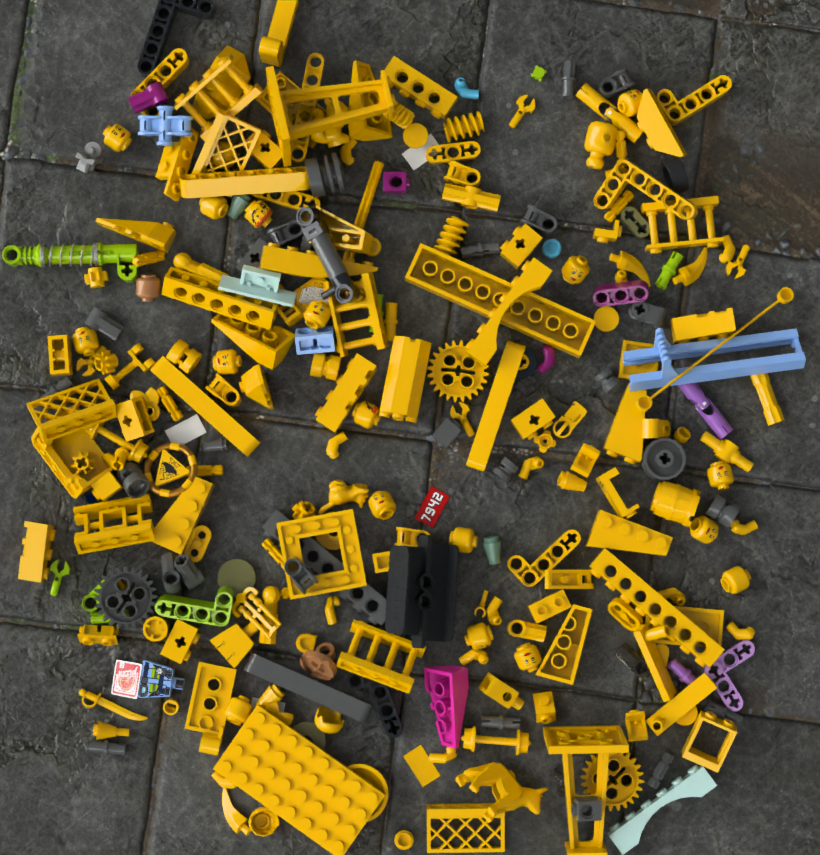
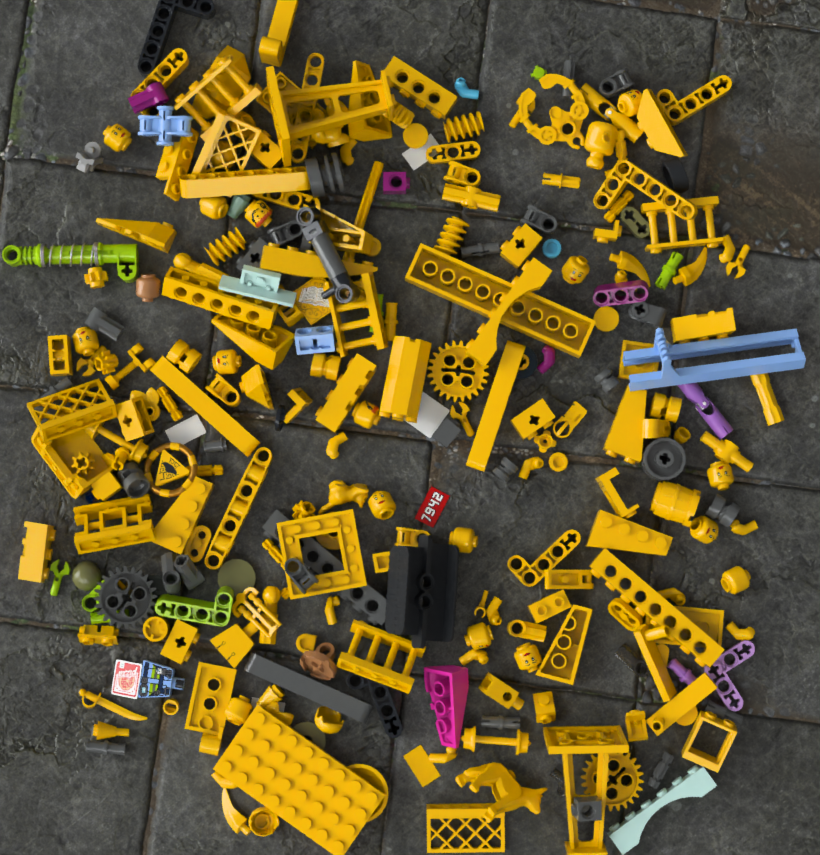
(86, 575): none -> olive hair
(148, 258): yellow axle -> none
(226, 246): none -> yellow piece
(238, 508): none -> yellow beam
(244, 117): none -> yellow plate
(301, 399): none -> yellow piece
(317, 314): yellow head -> none
(404, 839): yellow plate -> none
(429, 416): none -> white sticker
(493, 549): sand green cone -> none
(558, 116): none -> yellow piece
(558, 462): none -> yellow tile
(561, 180): none -> yellow axle
(571, 482): yellow cone -> none
(585, 460): yellow bracket -> none
(644, 402): yellow piece -> none
(665, 407): none -> yellow wheel

